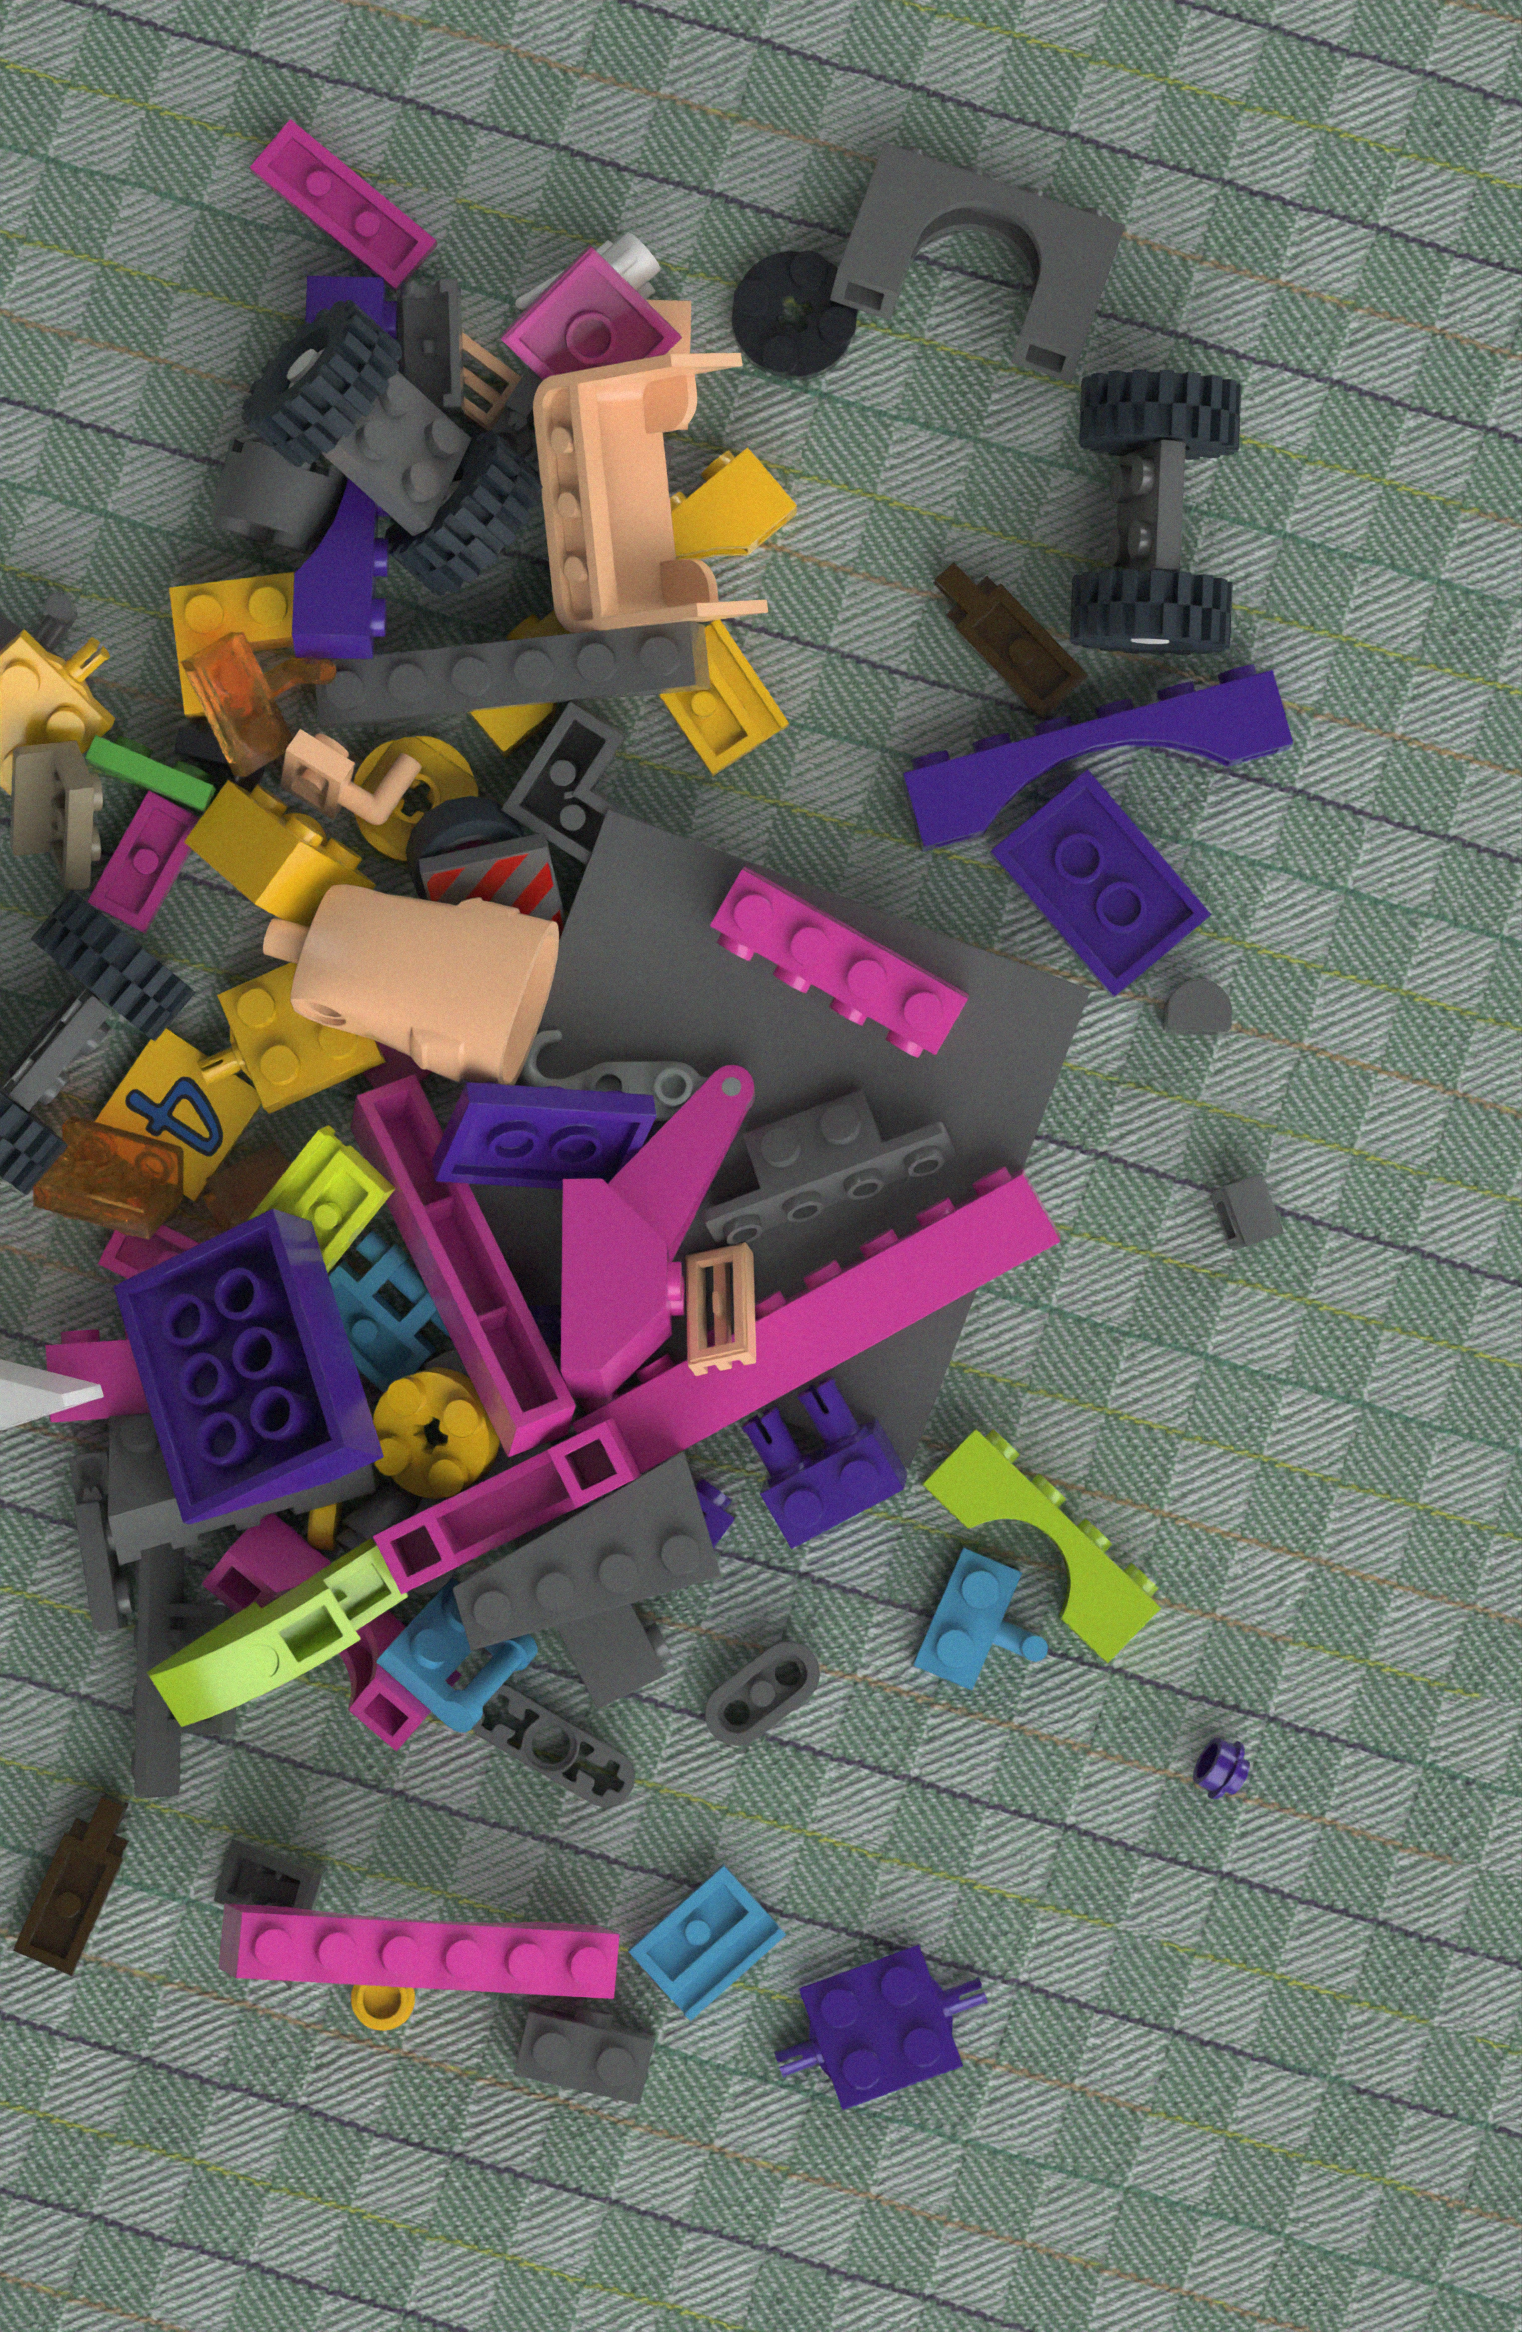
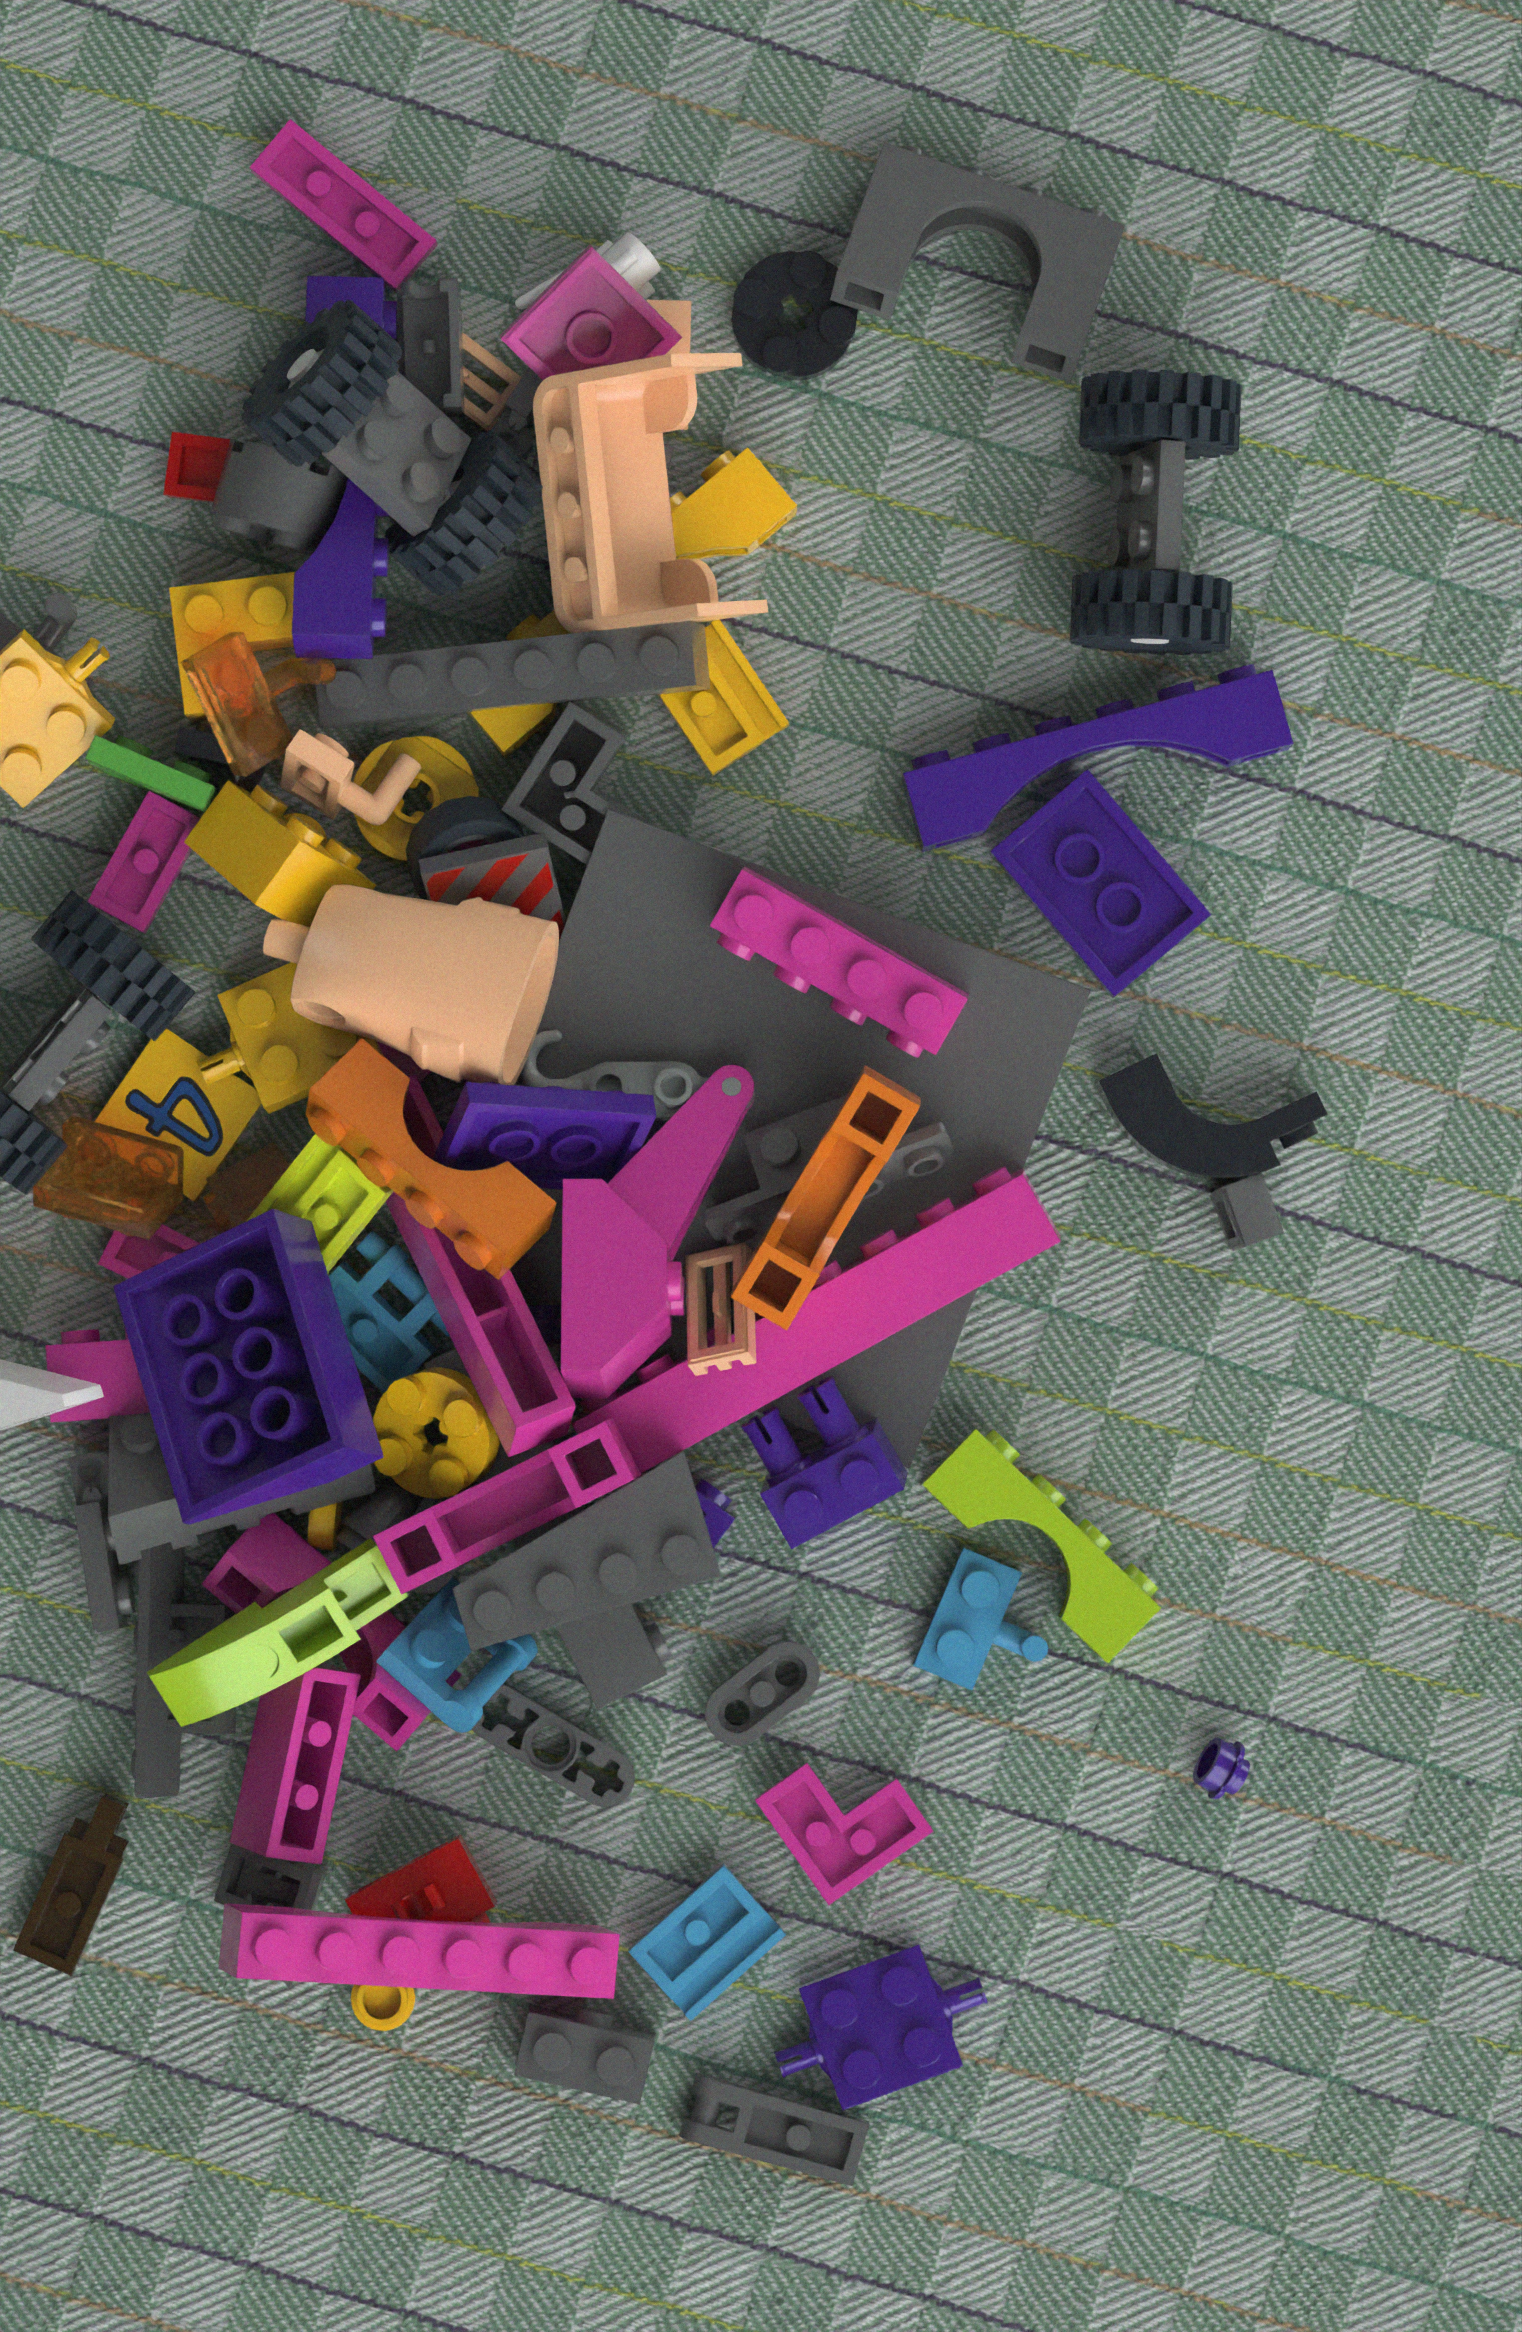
(55, 809): dark tan bracket -> none
(194, 466): none -> red plate
(295, 1765): none -> dark pink brick
(432, 1887): none -> red brick
(485, 1212): none -> orange arch
(776, 2130): none -> dark grey plate
(825, 1197): none -> orange arch
(839, 1847): none -> dark pink plate
(1010, 641): dark brown hinge -> none
(1177, 1138): none -> black arch
(1198, 1009): dark grey brick -> none

